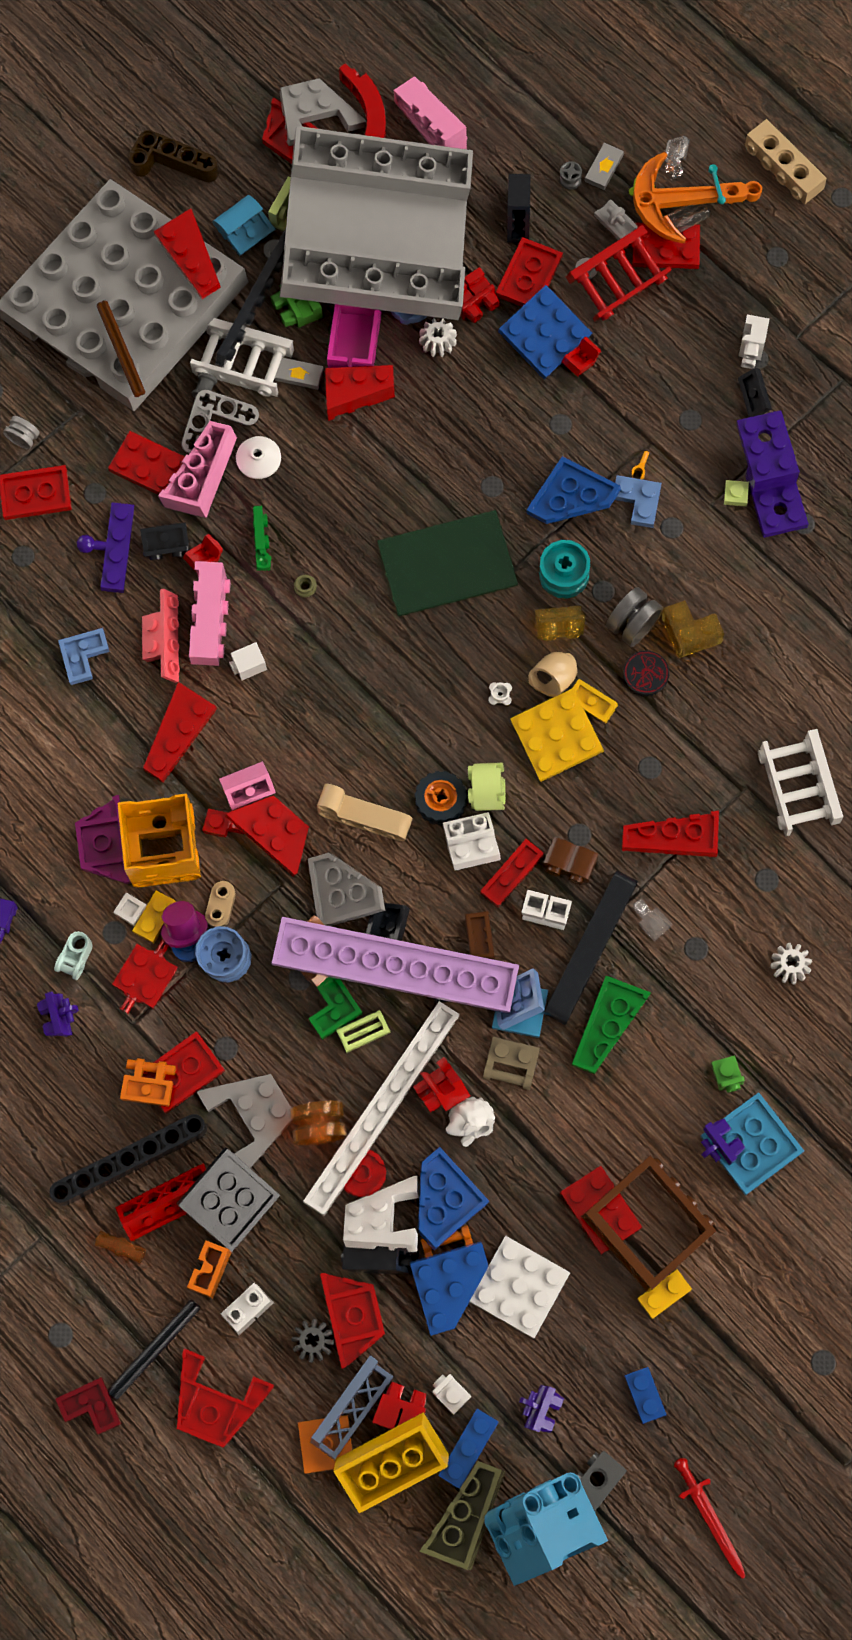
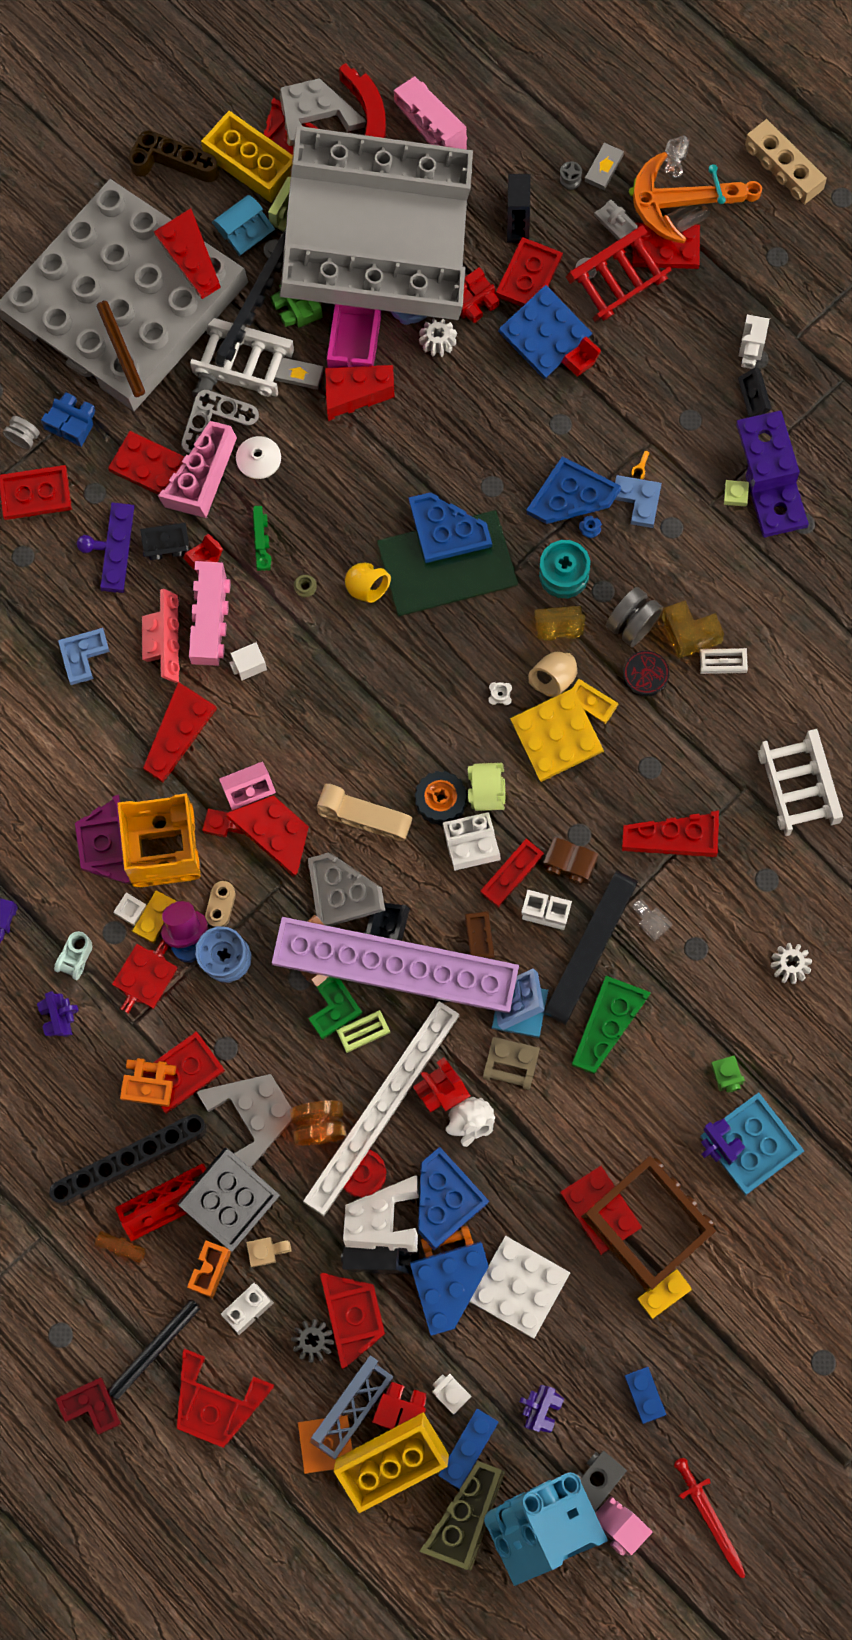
(69, 421): none -> blue hips
(248, 155): none -> yellow brick
(264, 1251): none -> tan plate
(360, 579): none -> yellow helmet
(446, 529): none -> blue plate
(590, 532): none -> blue plate
(622, 1527): none -> bright pink wedge
(723, 661): none -> white tile

